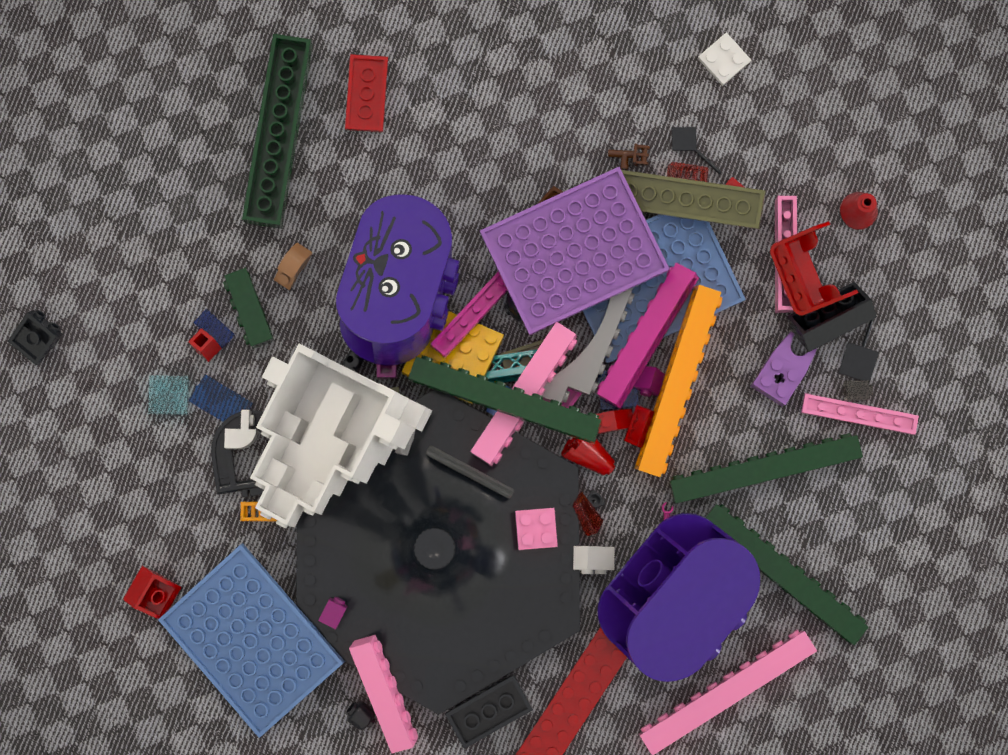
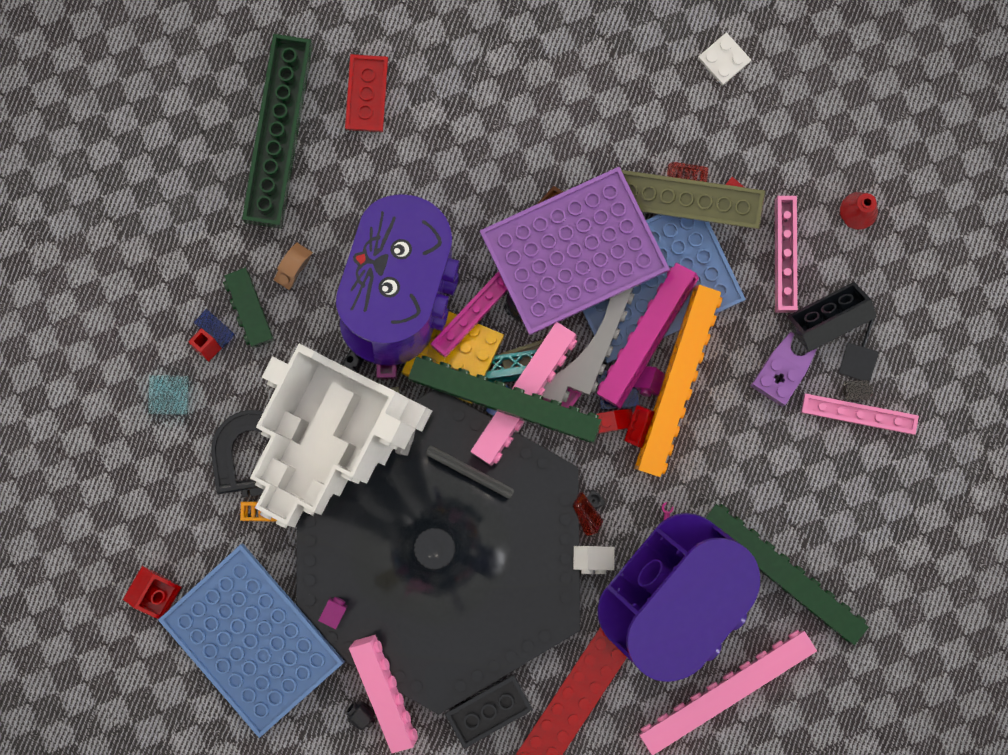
(35, 336): black plate -> none
(218, 399): clear blue piece -> none
(242, 437): white brick -> none
(536, 528): bright pink plate -> none
(589, 455): red cone -> none
(635, 155): reddish brown arm -> none
(685, 140): black piece -> none
(765, 469): dark green brick -> none
(799, 273): red windscreen -> none

